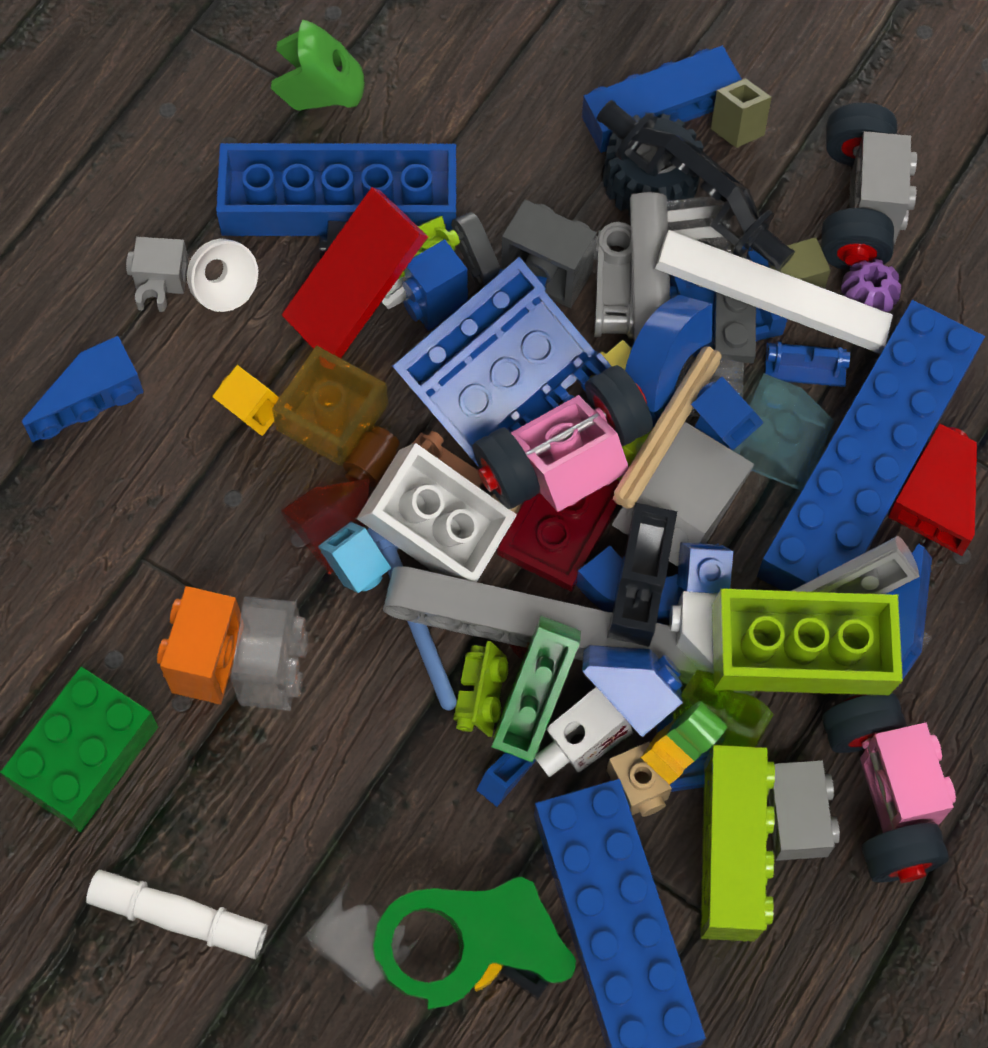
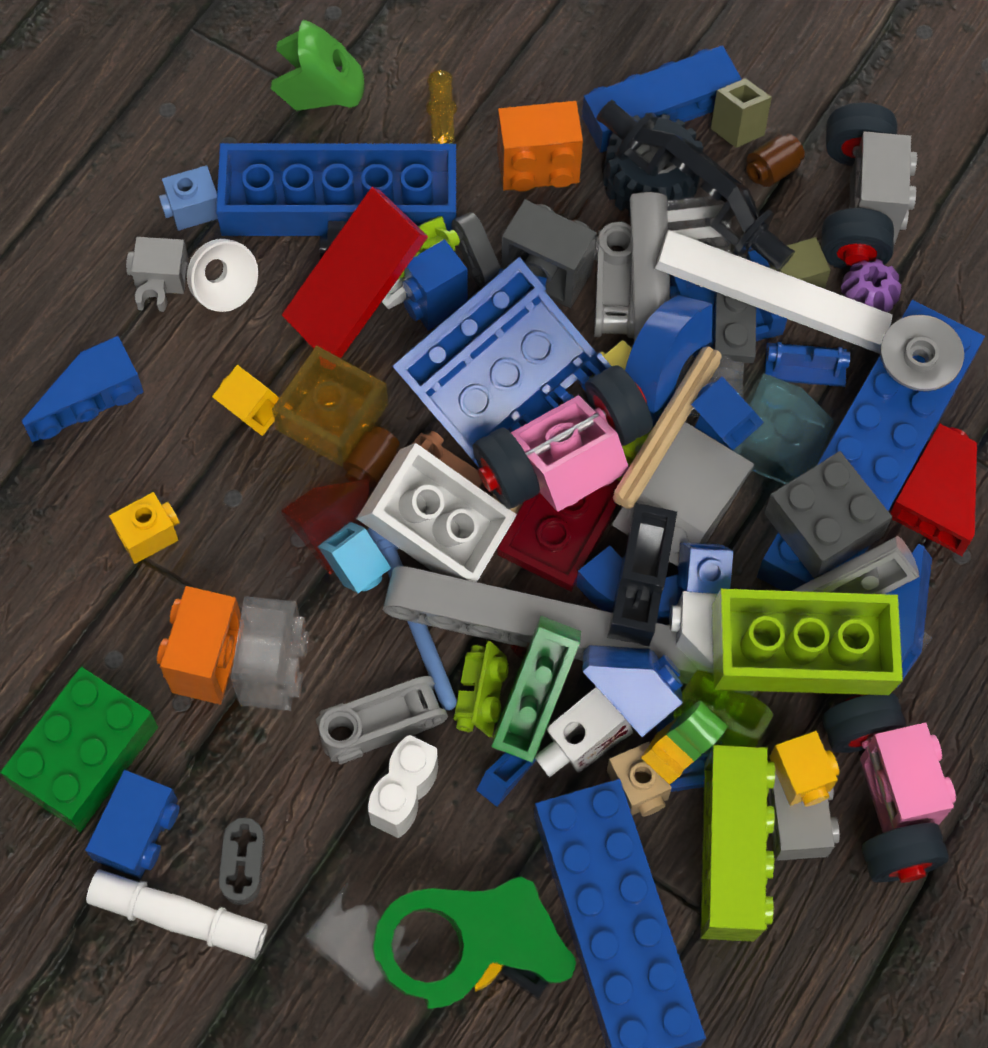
(132, 825): none -> blue brick
(145, 527): none -> yellow brick
(189, 198): none -> medium blue brick
(231, 861): none -> dark grey beam
(380, 719): none -> light grey piece
(410, 777): none -> white brick
(441, 107): none -> clear yellow axle
(539, 145): none -> orange brick
(775, 160): none -> reddish brown brick
(805, 769): none -> yellow brick
(827, 515): none -> dark grey brick
(927, 338): none -> light grey dish

